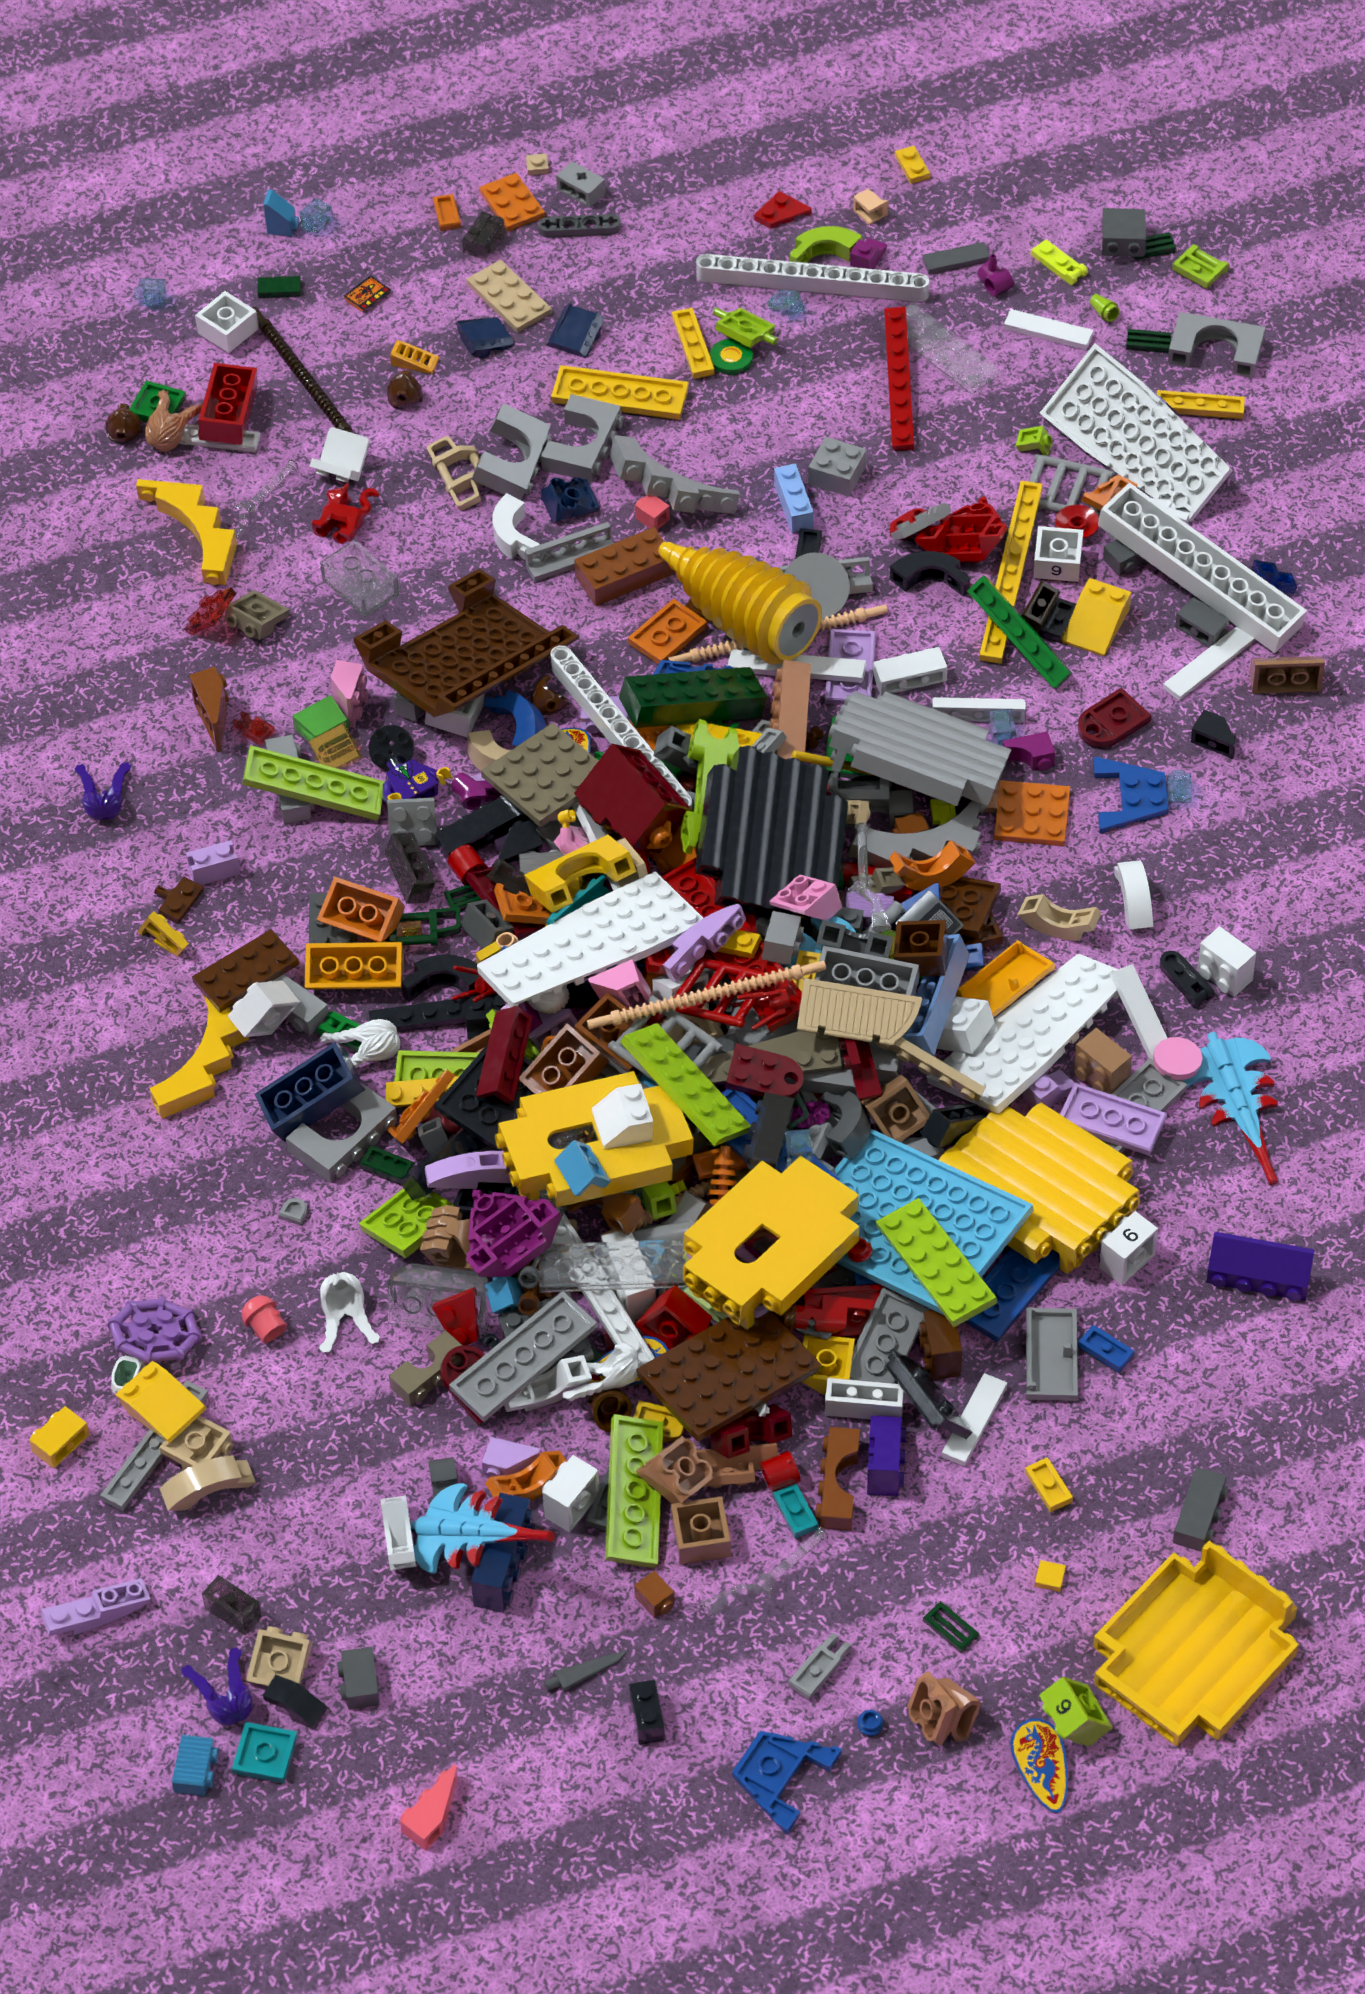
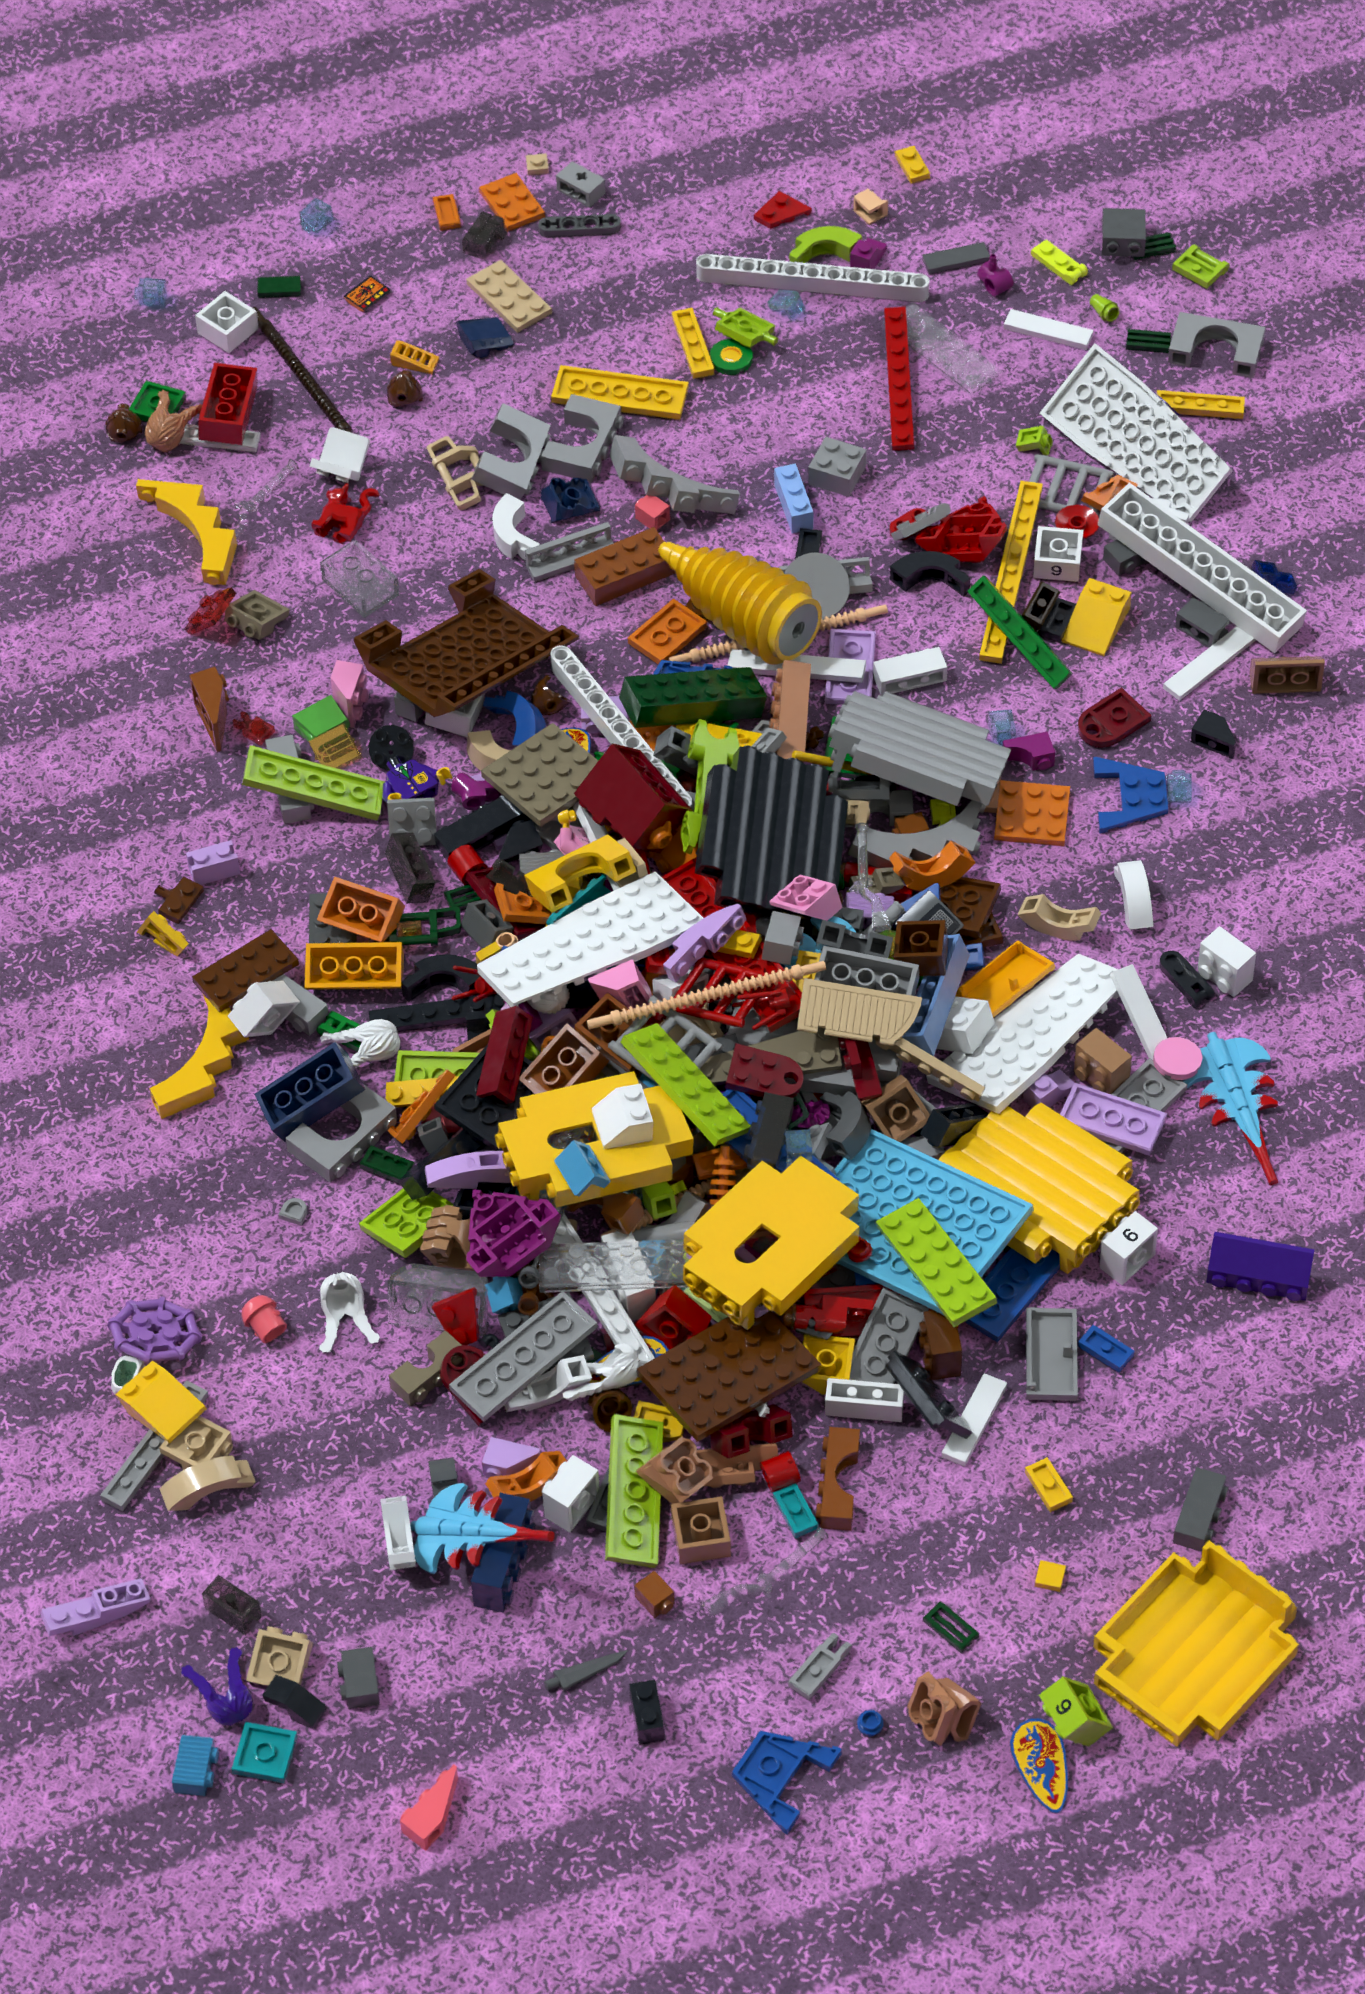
(59, 1437): yellow brick -> none
(107, 804): dark purple hair -> none
(279, 215): dark azure slope -> none
(576, 331): dark blue slope -> none
(885, 1456): dark purple wedge -> none
(978, 708): white panel -> none

